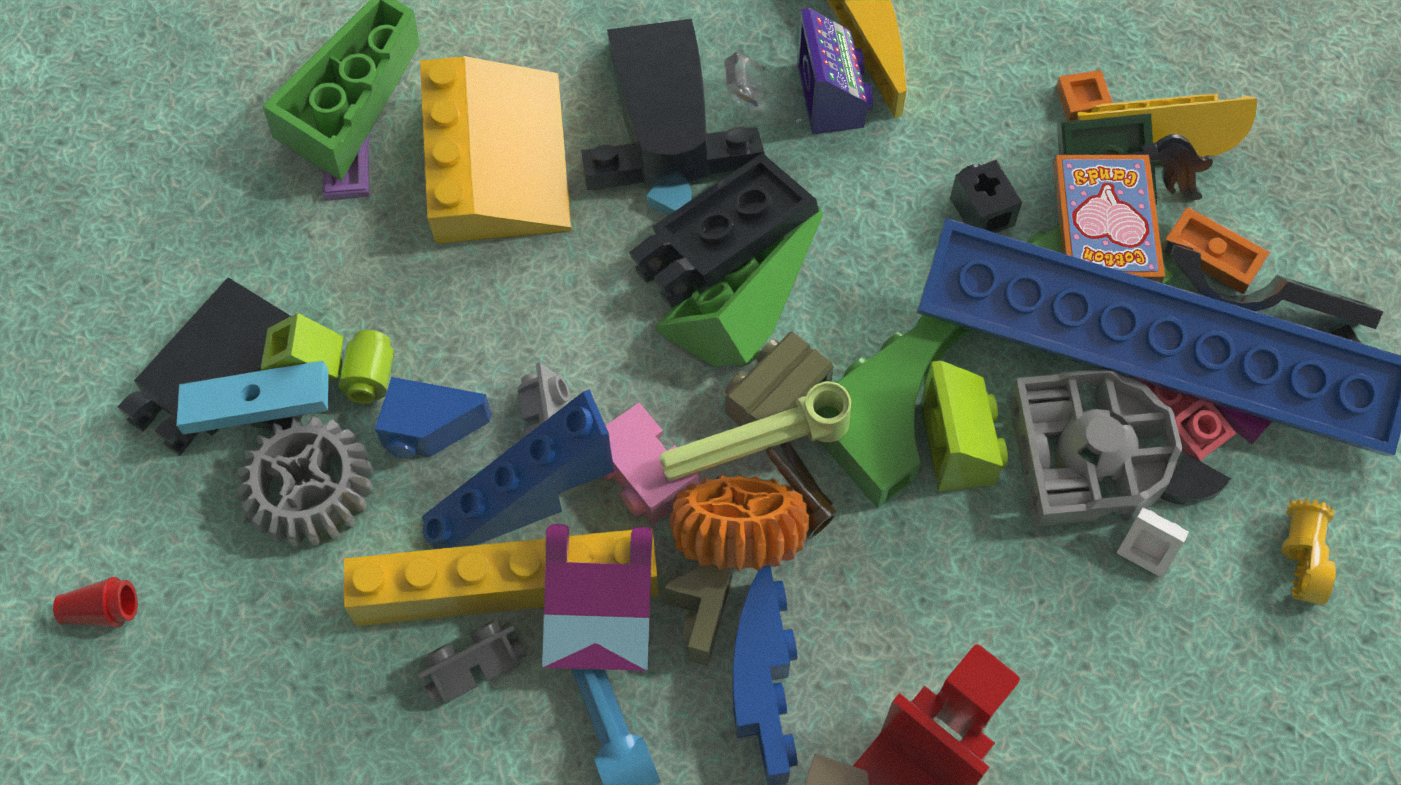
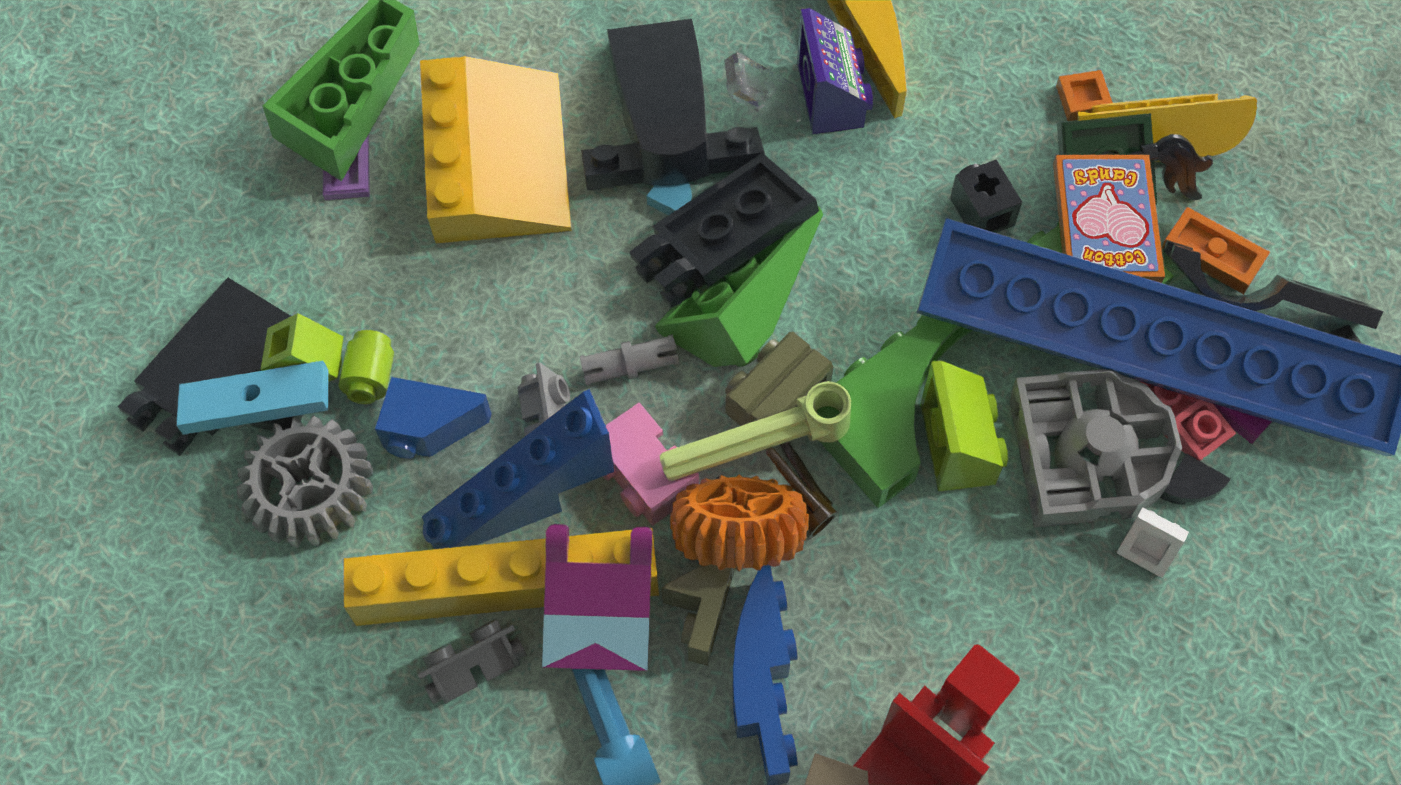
(98, 604): red cone -> none
(629, 360): none -> light grey pin
(1308, 547): yellow connector -> none

